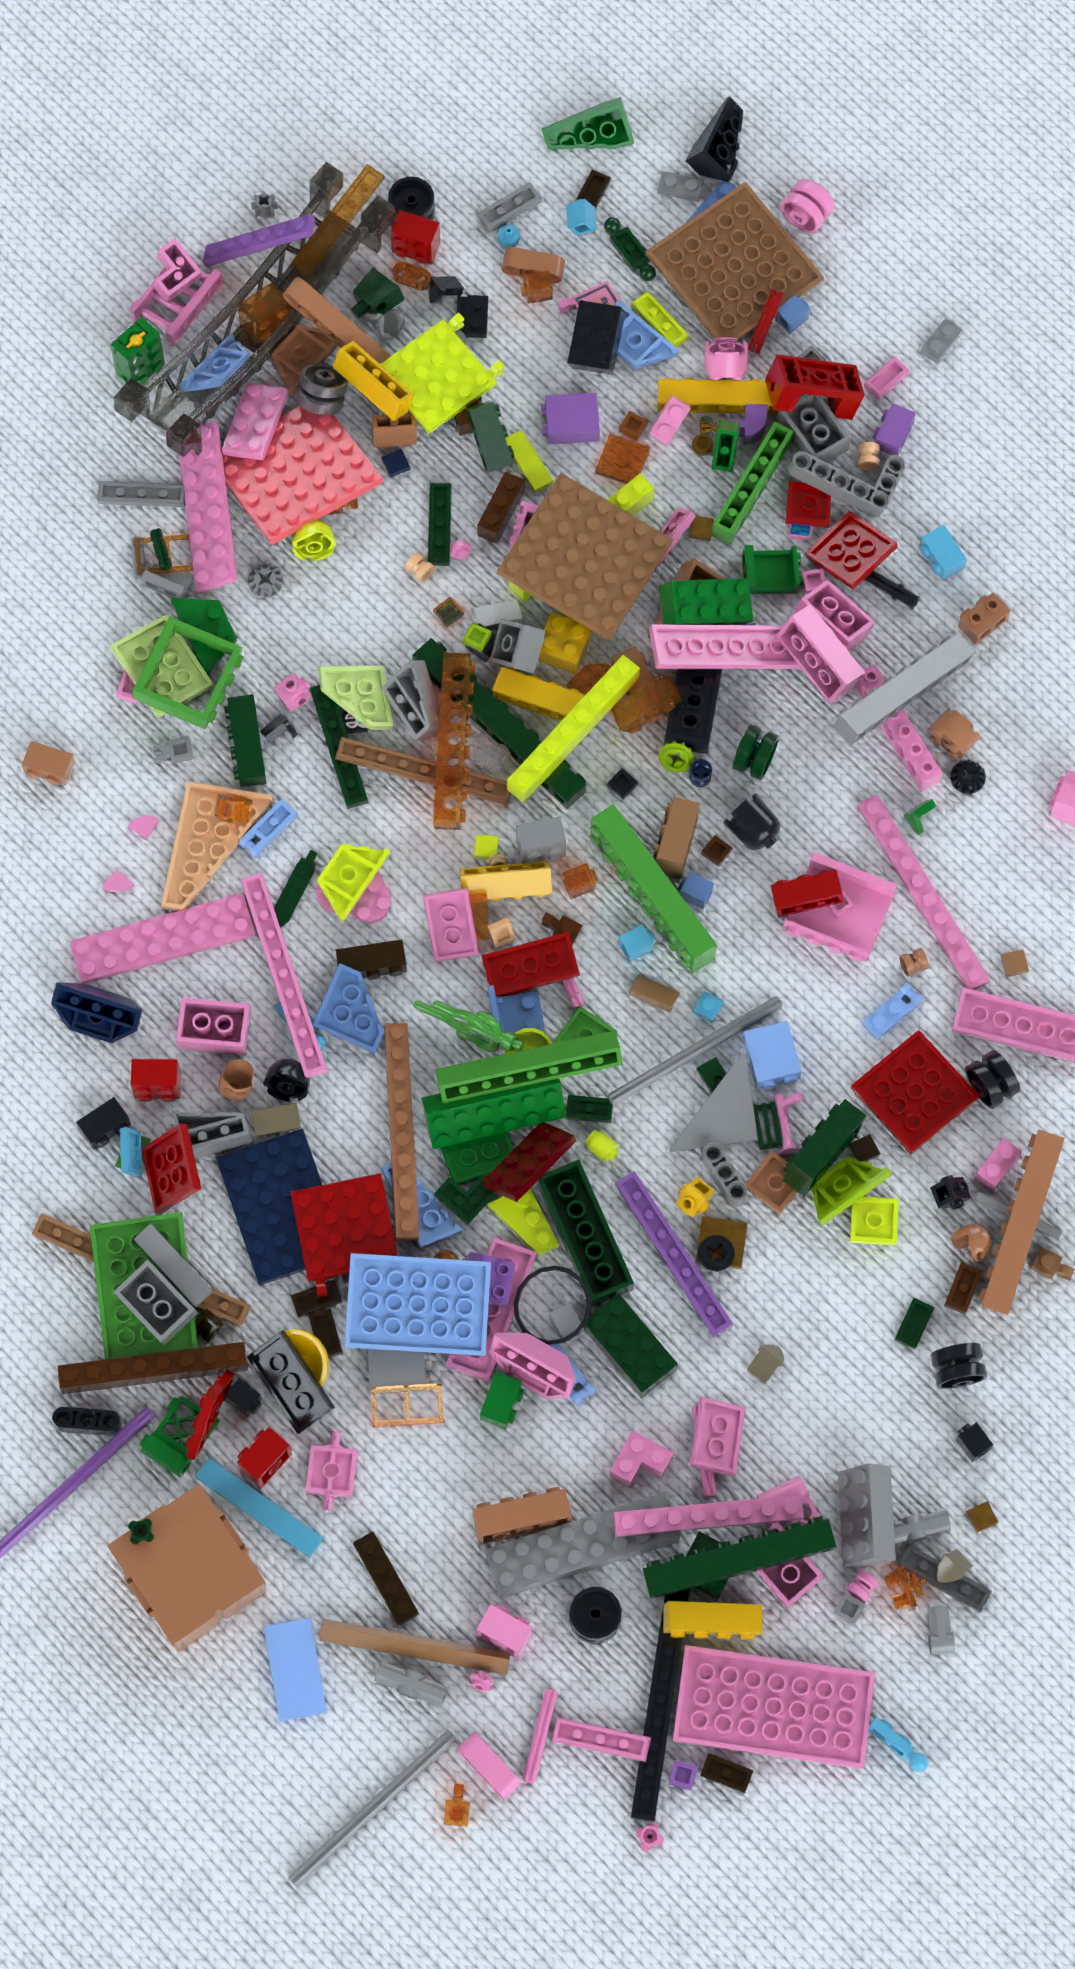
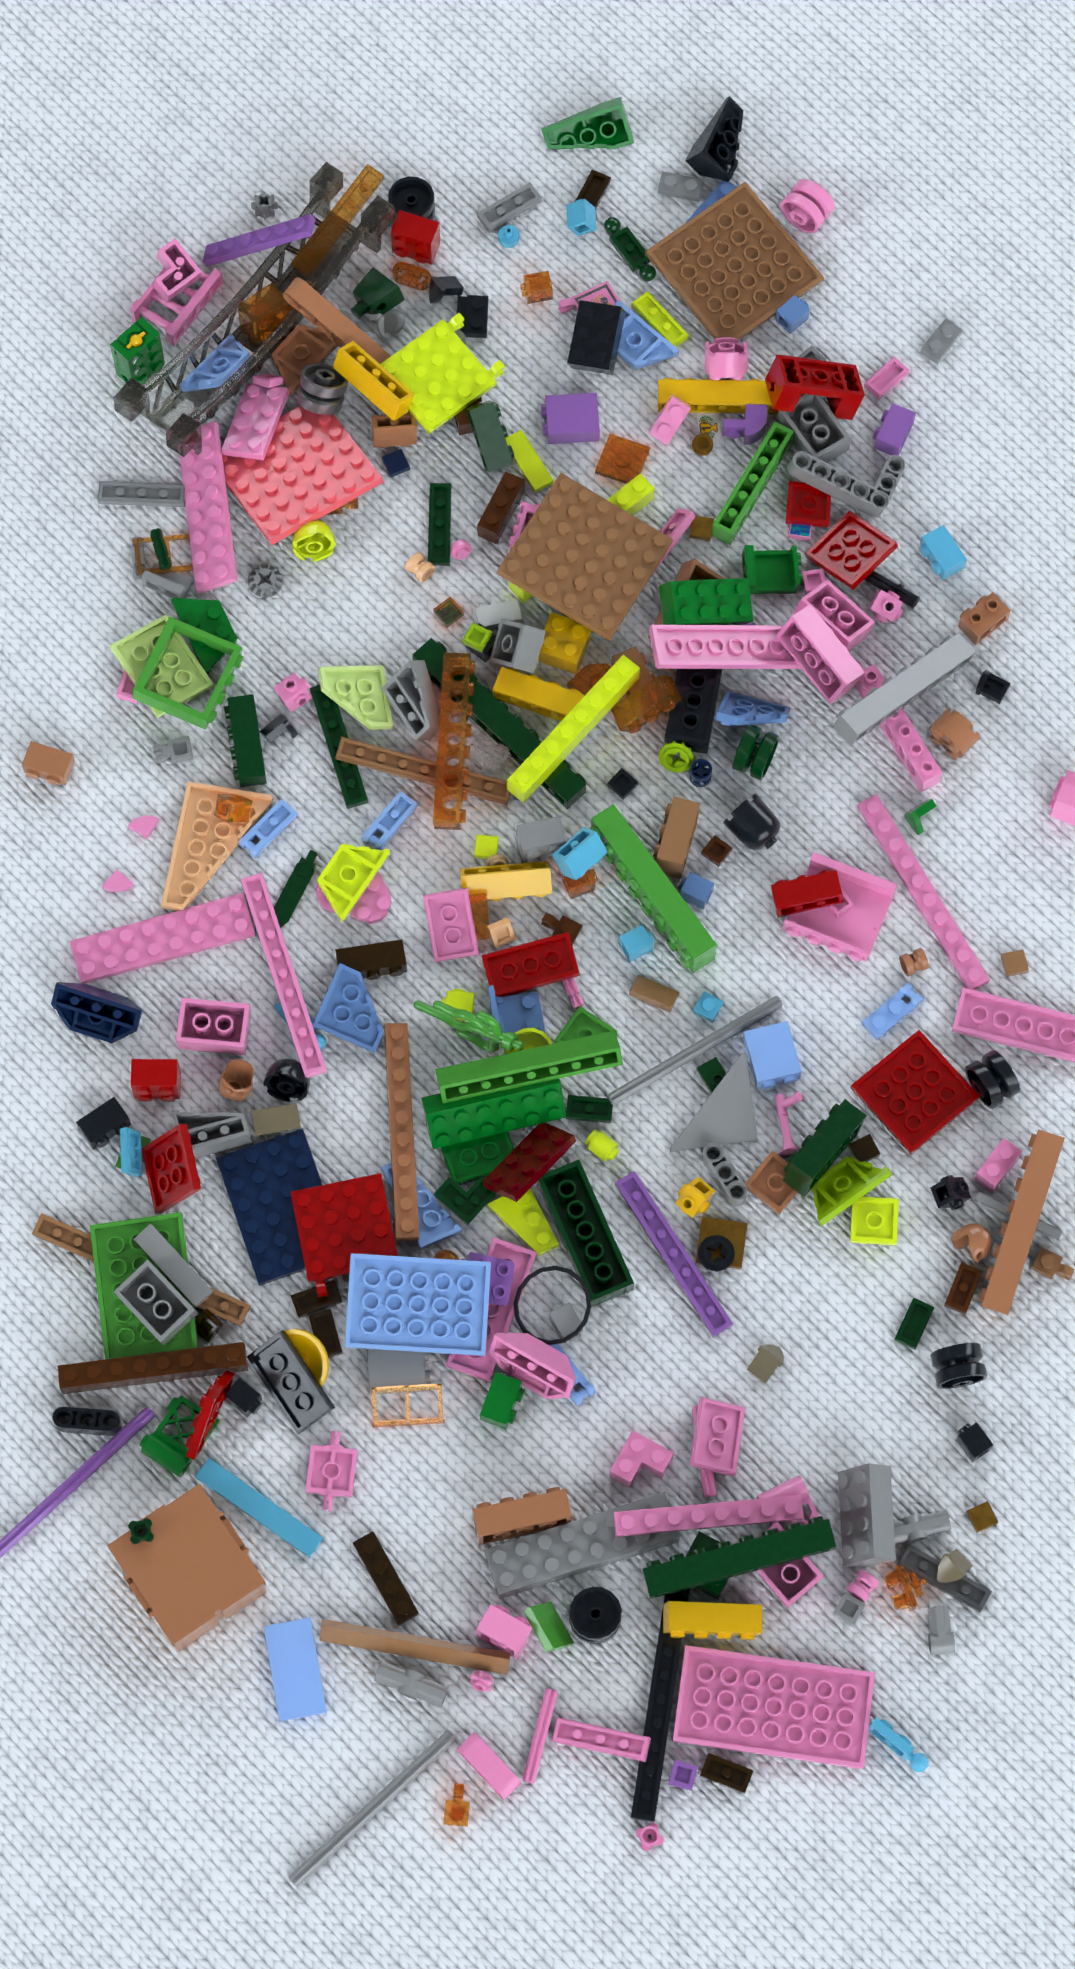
(264, 1457): red brick -> none
(268, 380): none -> bright pink tile
(352, 725): tile -> none
(390, 820): none -> light blue plate
(460, 999): none -> neon yellow brick
(523, 262): nougat beam -> none
(548, 1627): none -> bright green tile
(579, 853): none -> medium azure brick
(630, 1346): dark green brick -> none
(633, 426): dark orange plate -> none
(725, 445): green brick -> none
(747, 710): none -> medium blue plate
(764, 1107): dark green tile -> none
(769, 311): red pin -> none
(869, 456): light nougat wheel -> none
(878, 604): none -> bright pink brick
(964, 785): black gear -> none
(992, 687): none -> black tile

